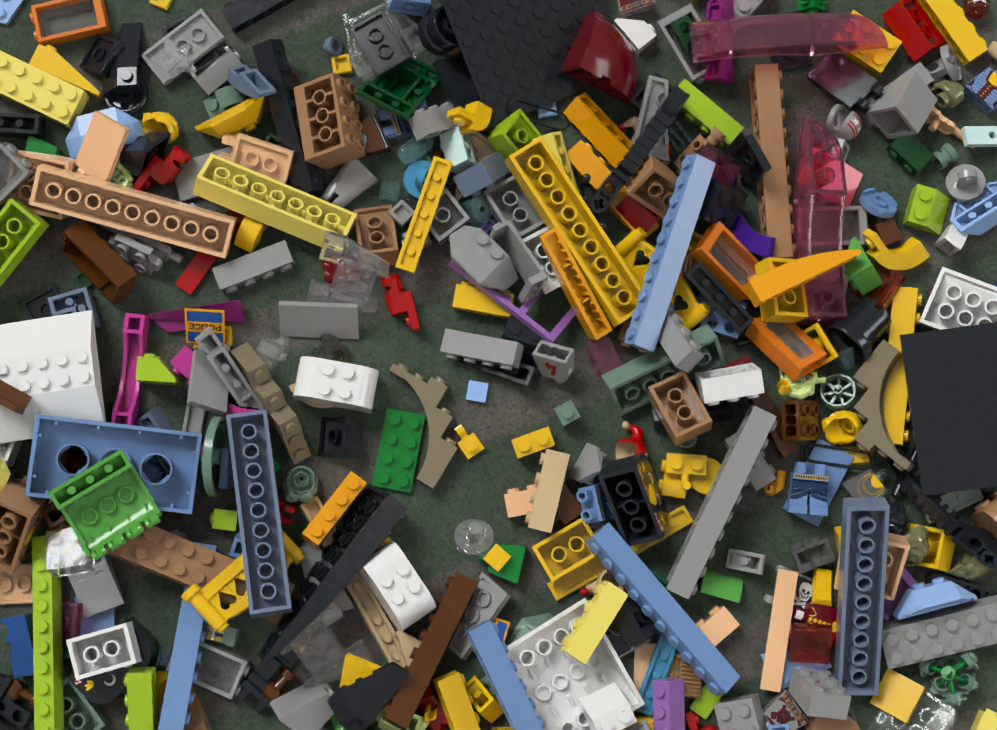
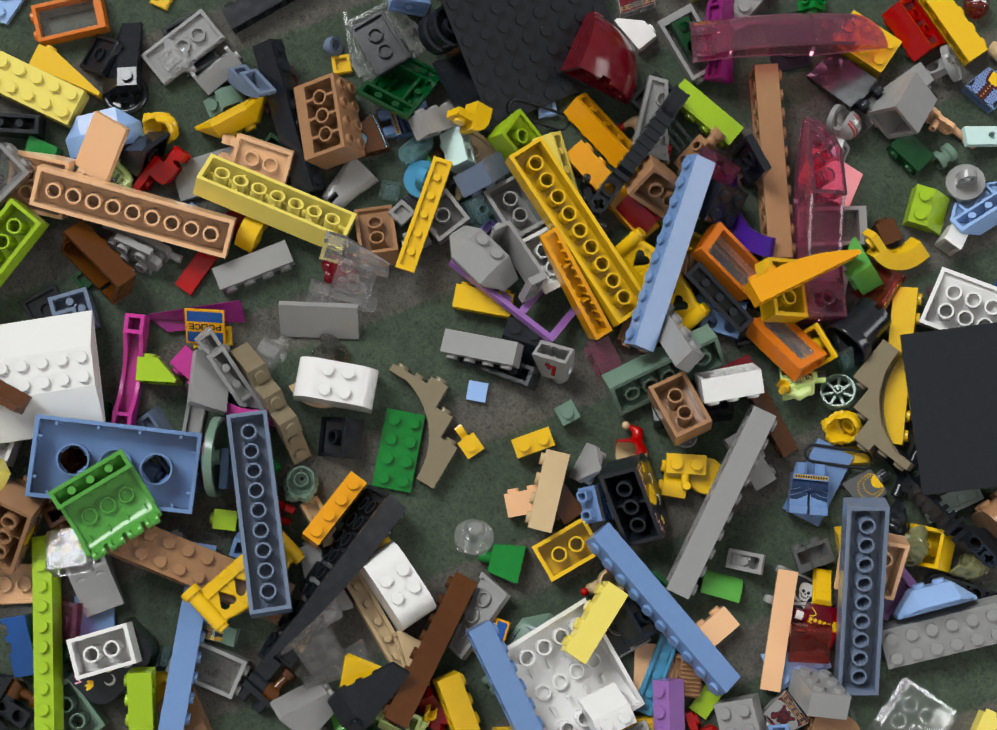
(399, 301): red plate -> none
(483, 700): yellow slope -> none
(497, 557): yellow tile -> none
(591, 569): yellow tile -> none
(776, 485): light orange arm -> none
(799, 420): reddish brown brick -> none
(878, 203): medium blue tile -> none
(898, 695): yellow tile -> none
(948, 93): olive head -> none
(950, 665): sand green plant -> none

